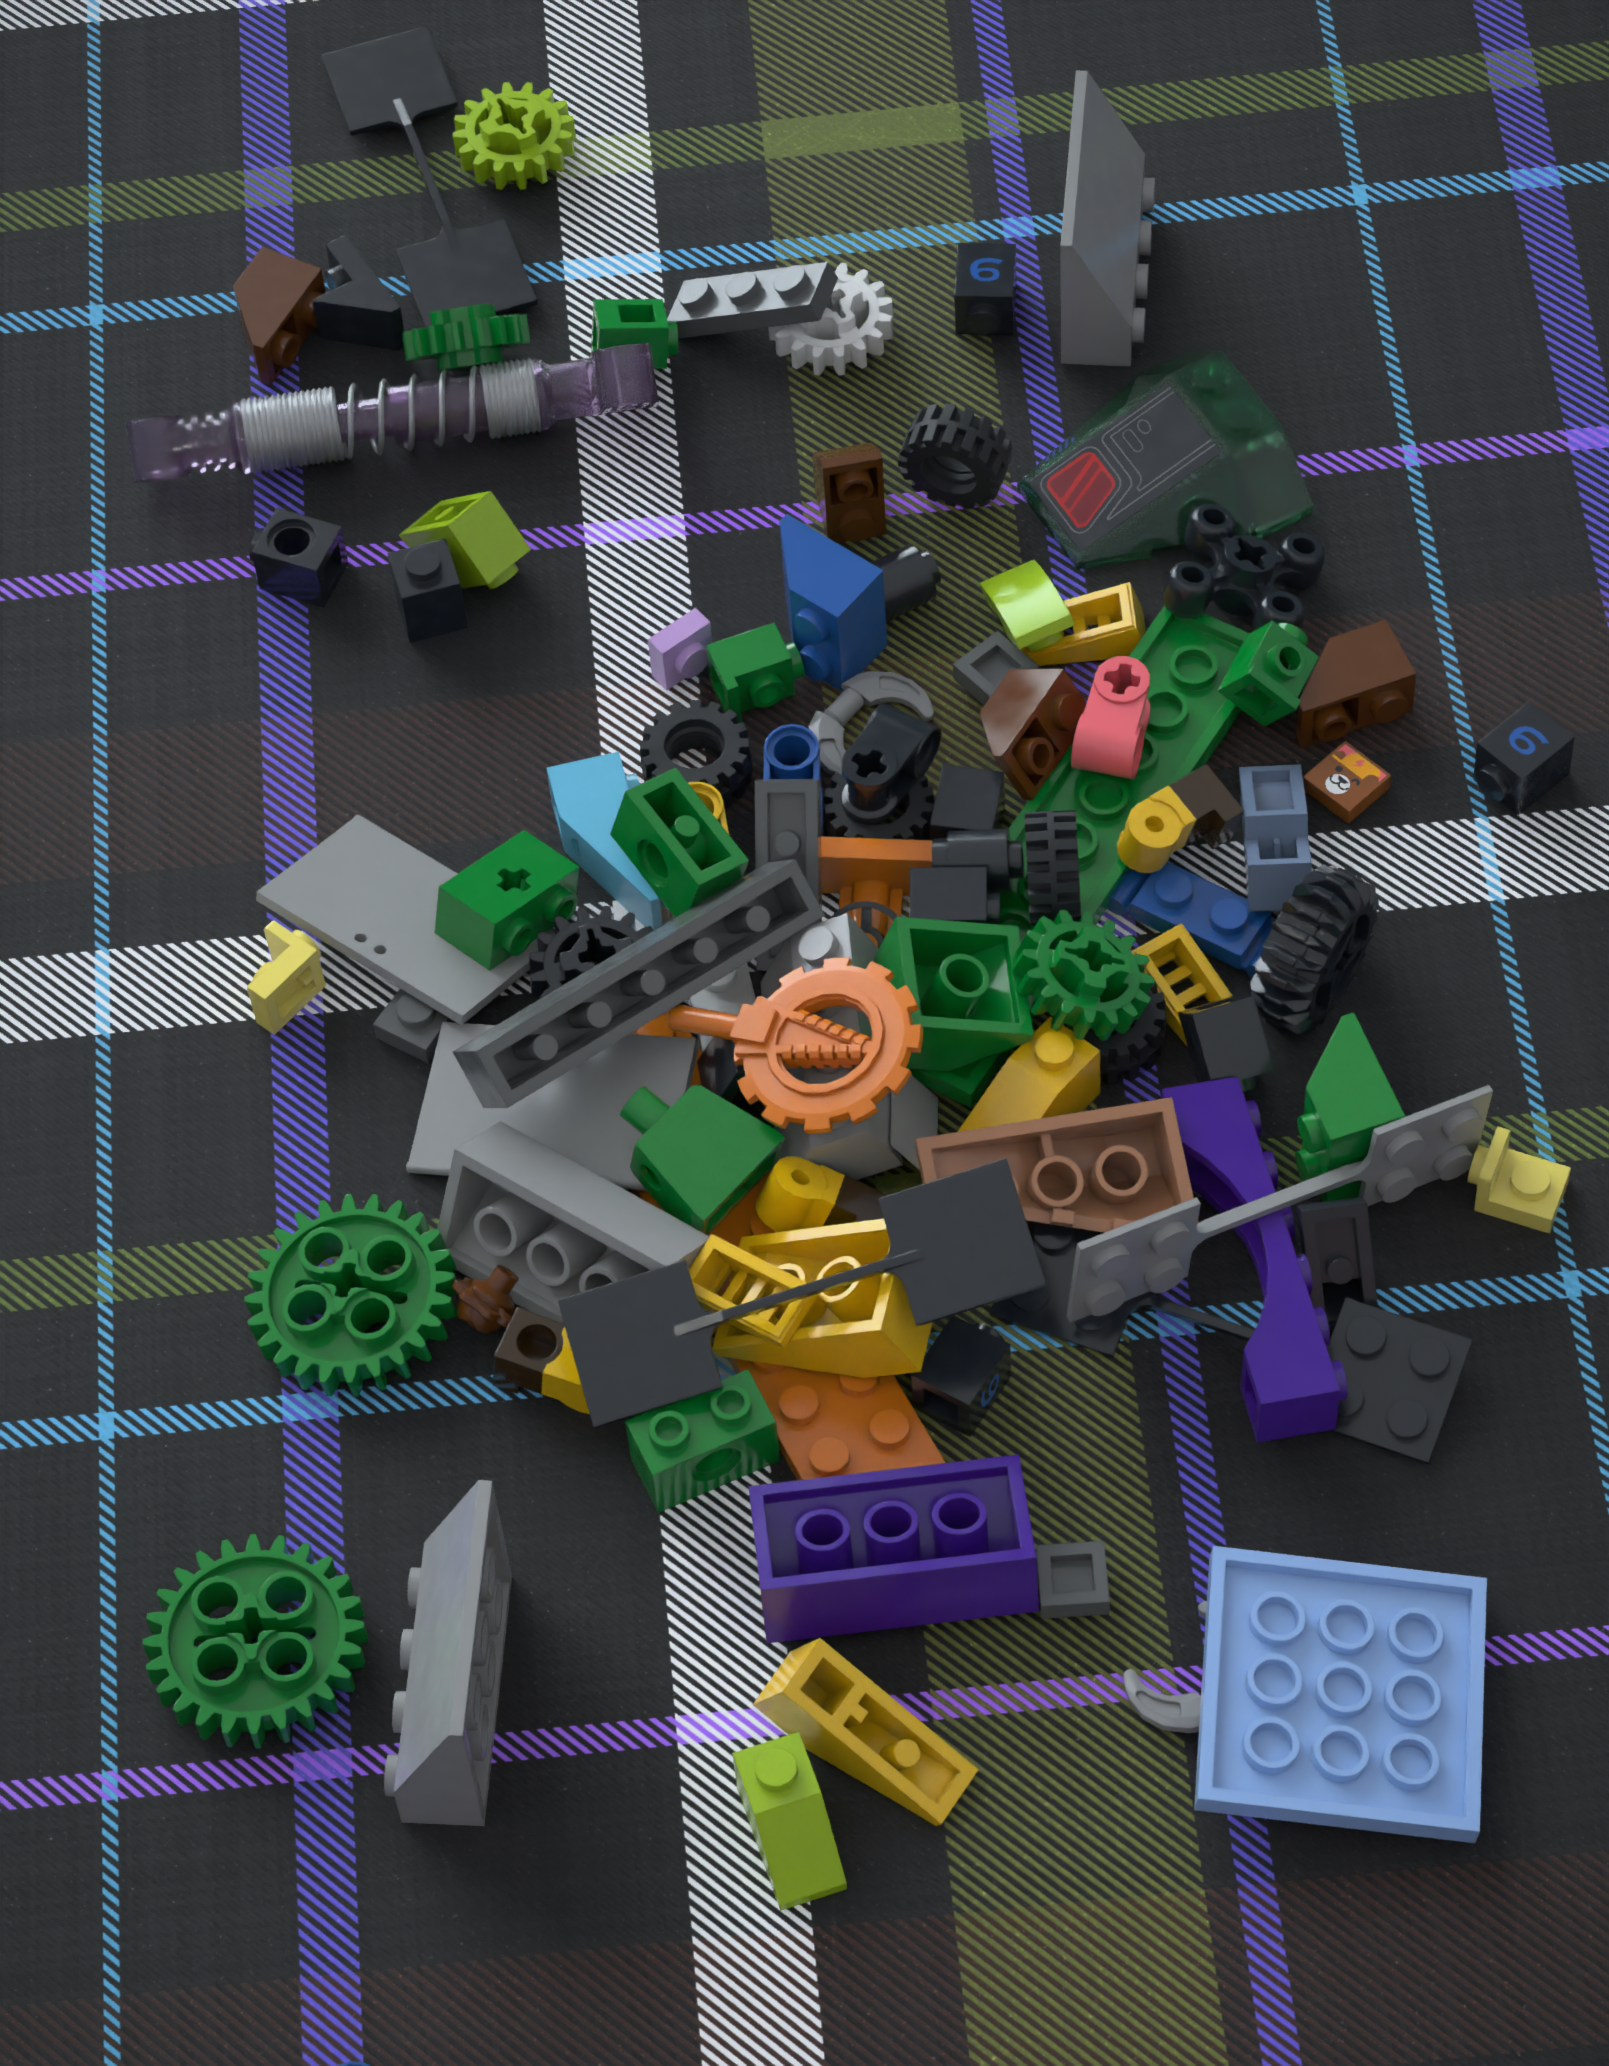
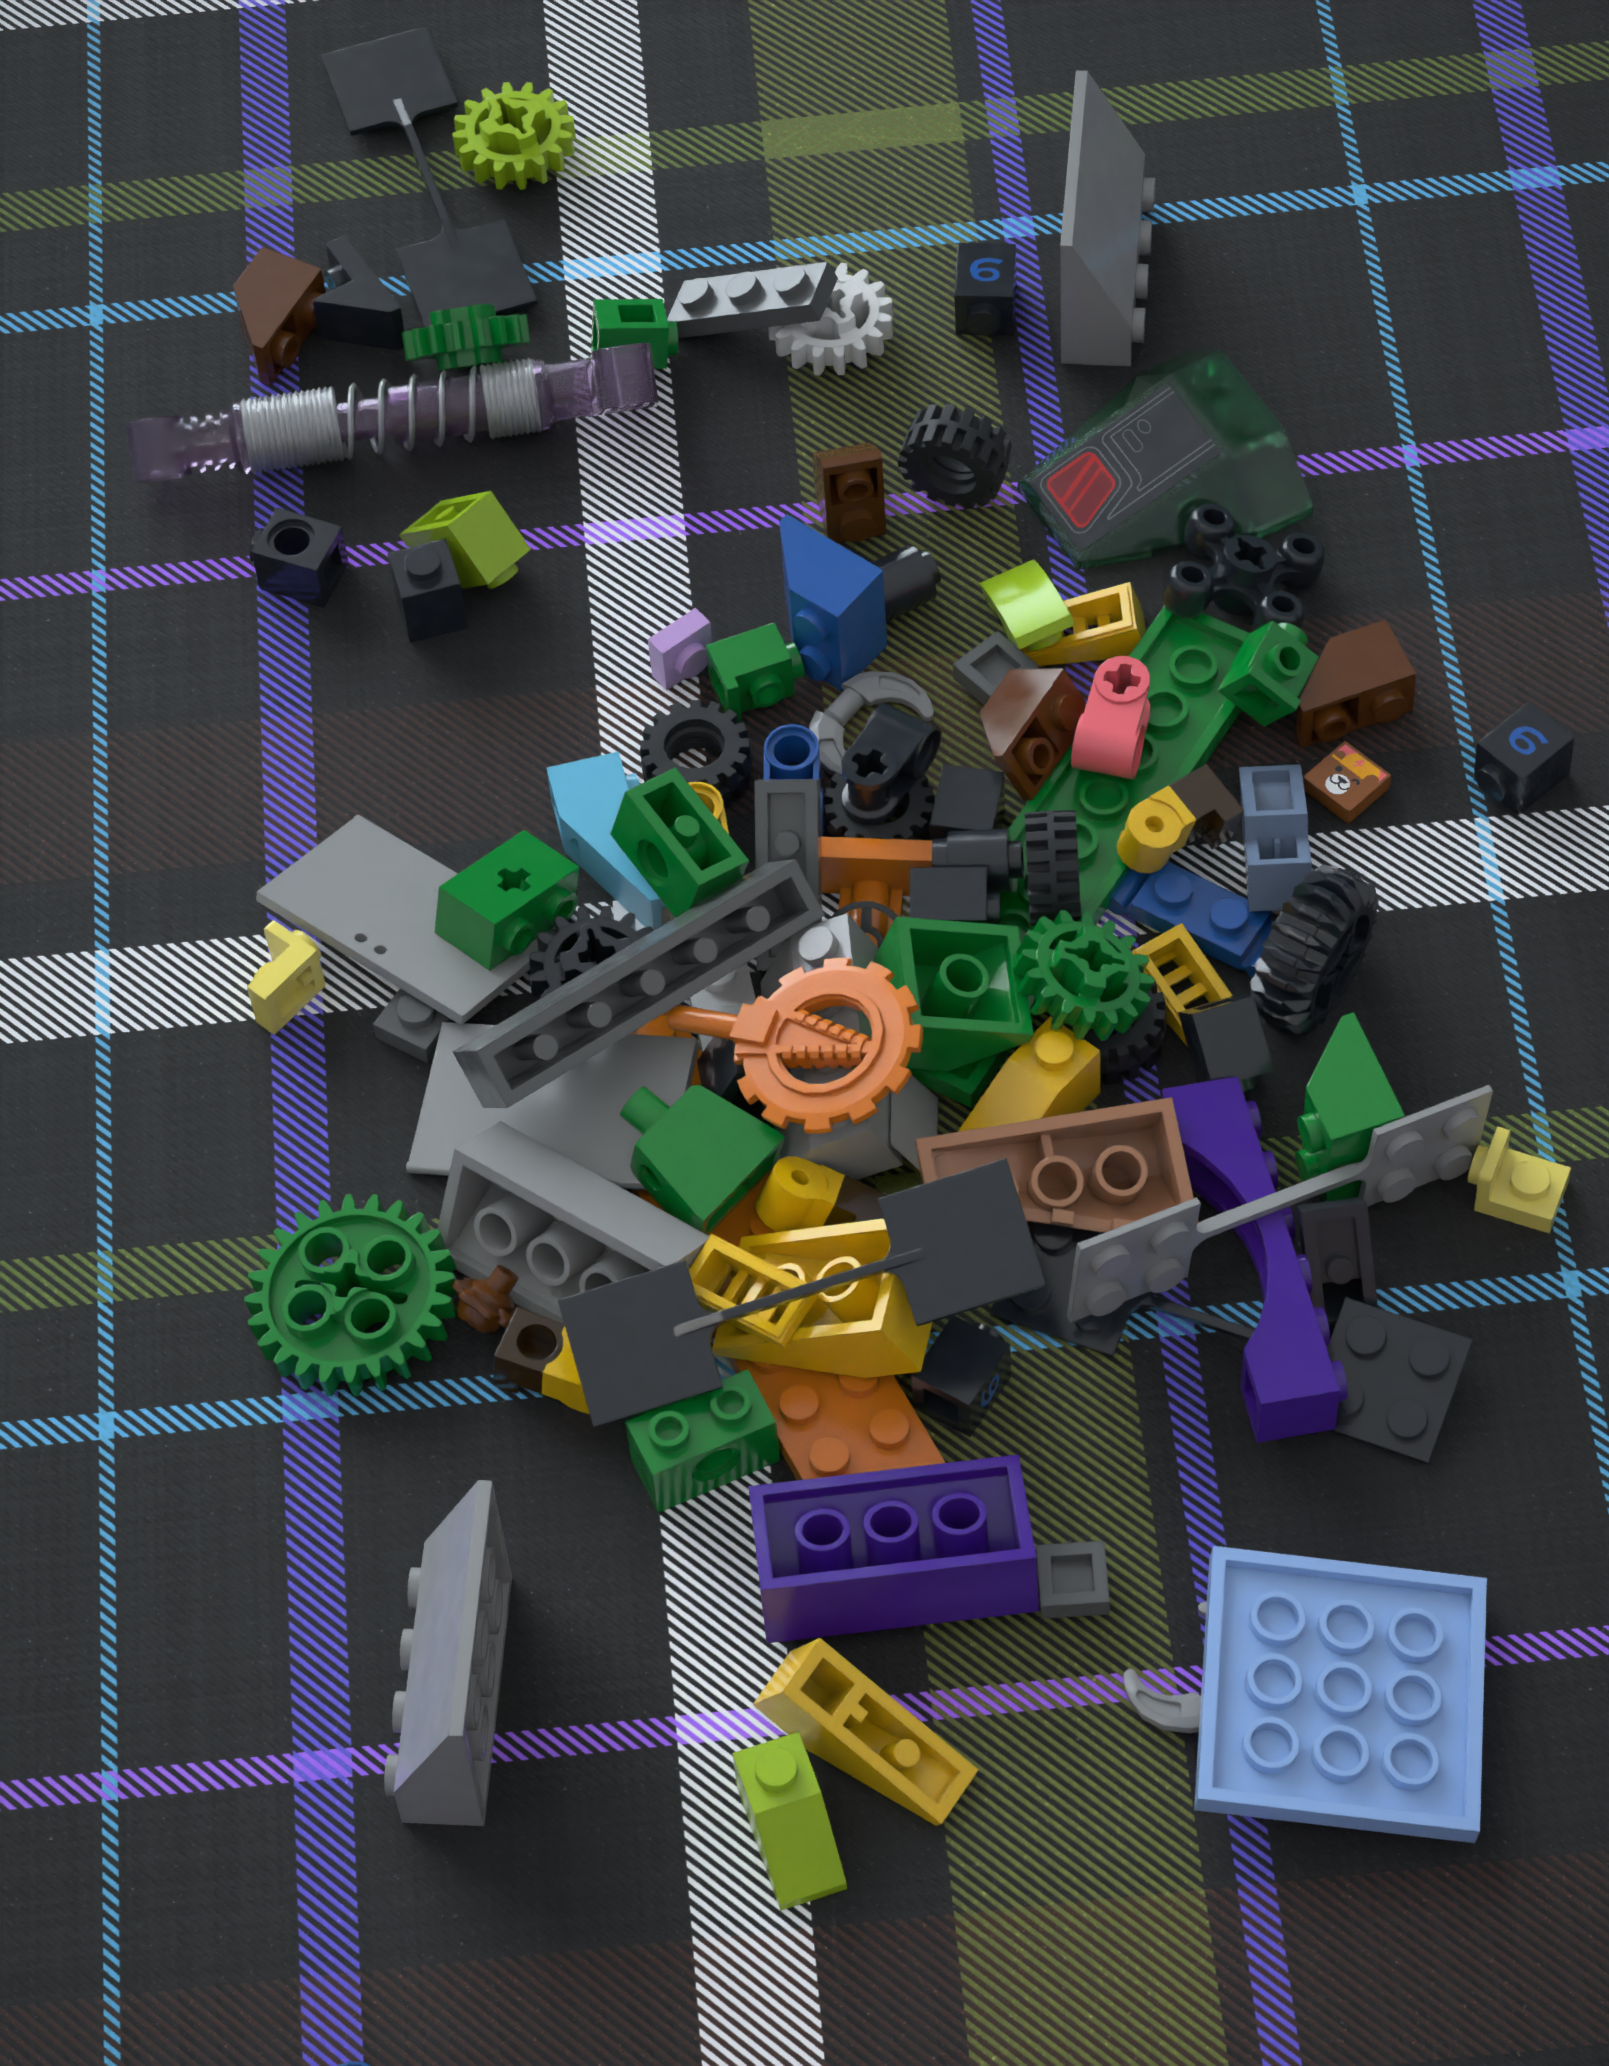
(255, 1694): green gear -> none

